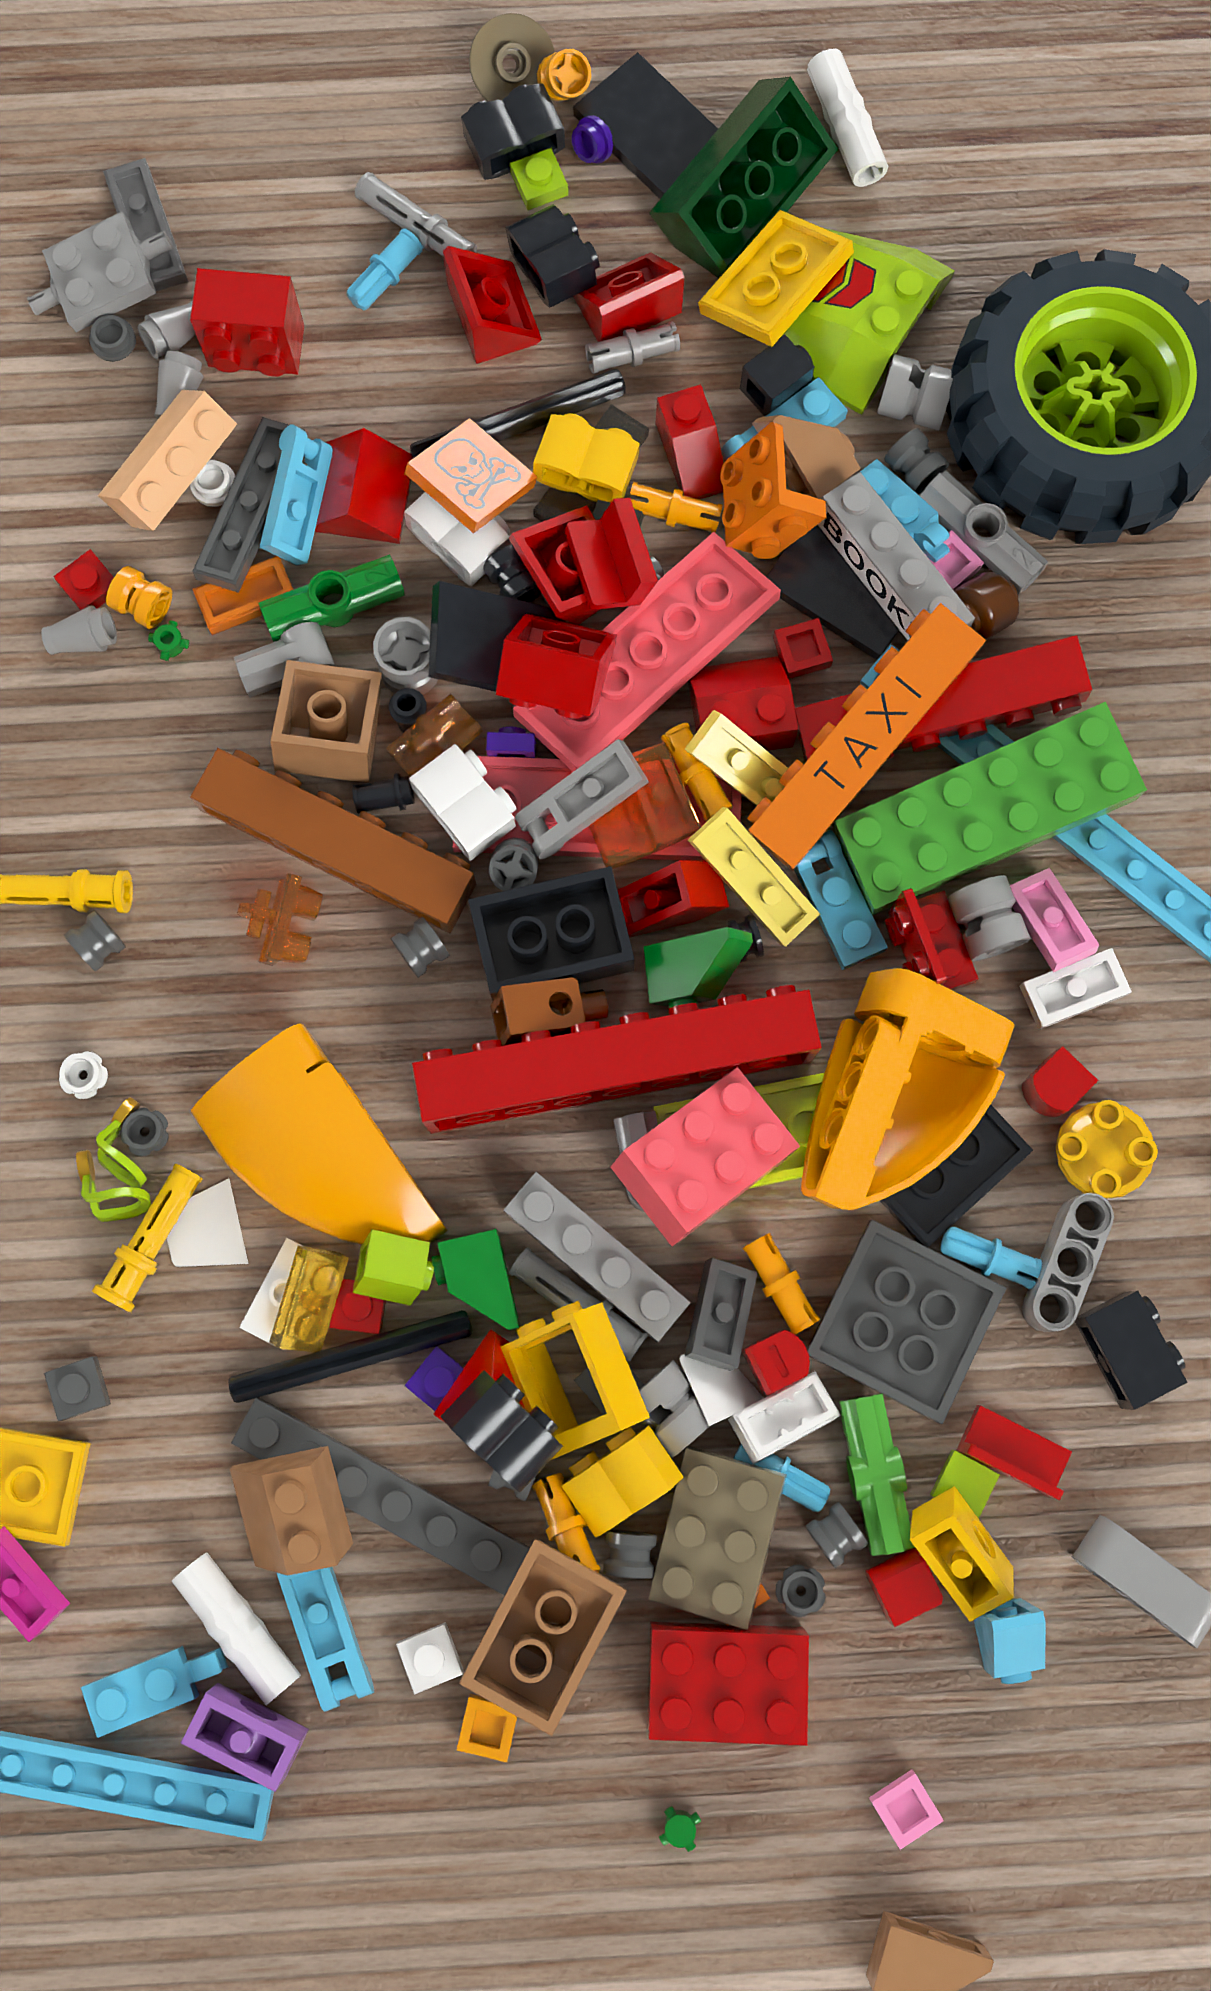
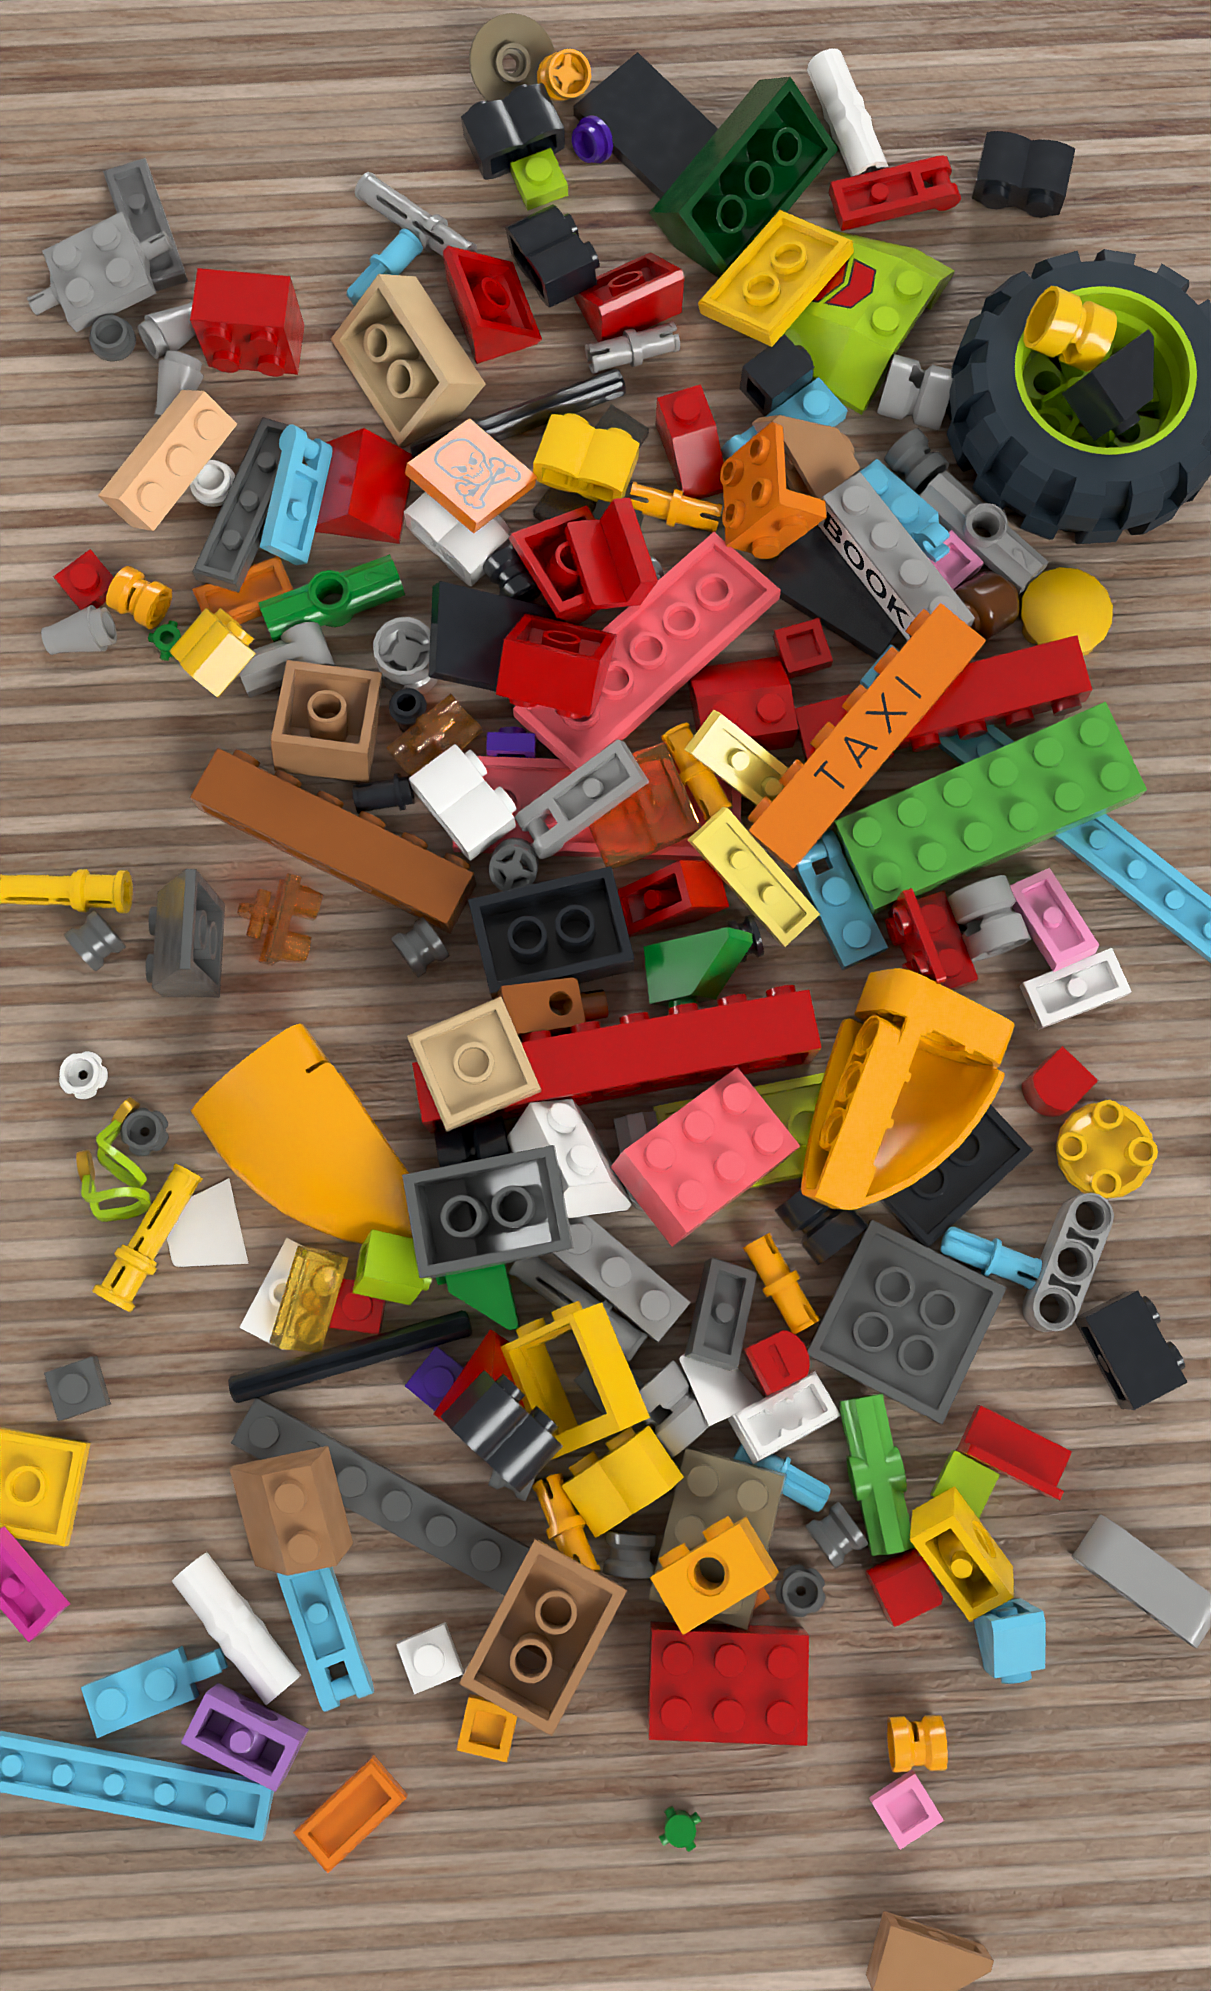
(187, 938): none -> dark grey slope
(214, 650): none -> yellow brick
(350, 1814): none -> orange tile
(406, 358): none -> tan slope
(474, 1063): none -> tan tile
(485, 1140): none -> black wheel
(487, 1212): none -> dark grey slope
(583, 1163): none -> white slope
(695, 1599): none -> light orange brick
(823, 1228): none -> black wheel
(894, 192): none -> red plate
(917, 1743): none -> light orange wheel
(1023, 173): none -> black brick
(1066, 605): none -> yellow dish
(1070, 329): none -> yellow wheel
(1115, 389): none -> black slope

